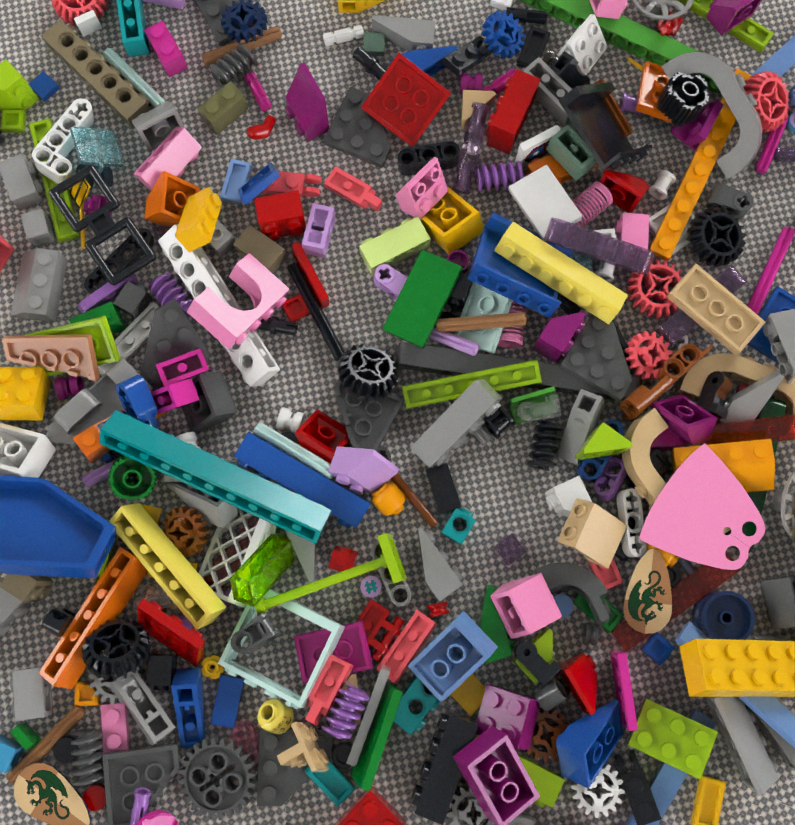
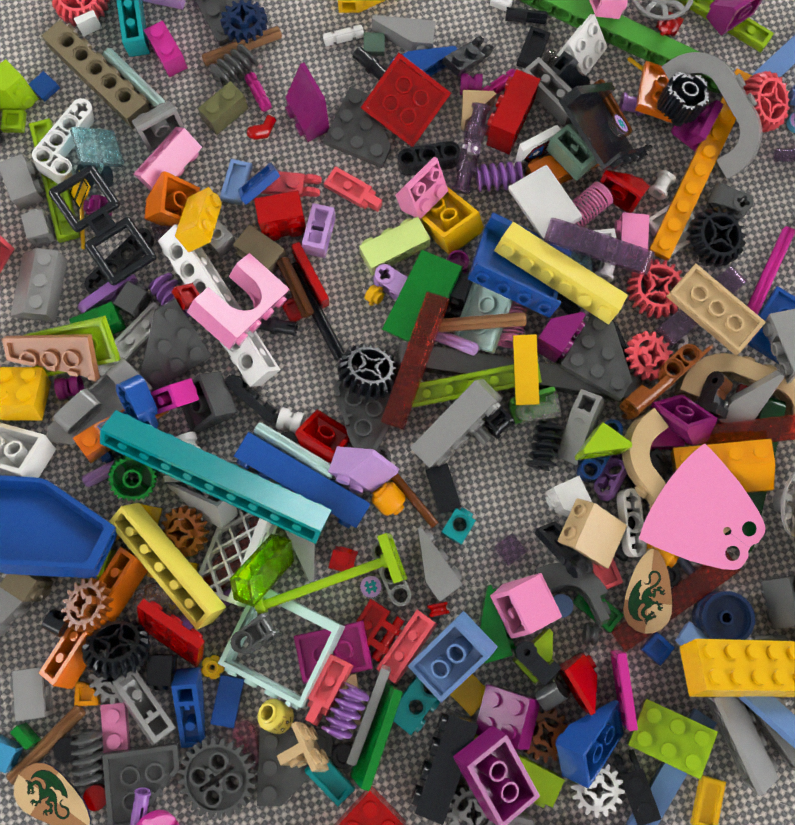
(87, 605): none -> dark orange gear
(183, 367): dark pink brick -> none
(185, 295): none -> red tile
(251, 397): none -> black hinge
(295, 287): none -> reddish brown axle
(374, 295): none -> yellow plate
(415, 360): none -> clear red tile
(503, 34): blue gear -> none
(526, 370): none -> yellow tile
(566, 555): none -> black hinge
(617, 125): none -> clear tile
(769, 148): dark pink axle -> none

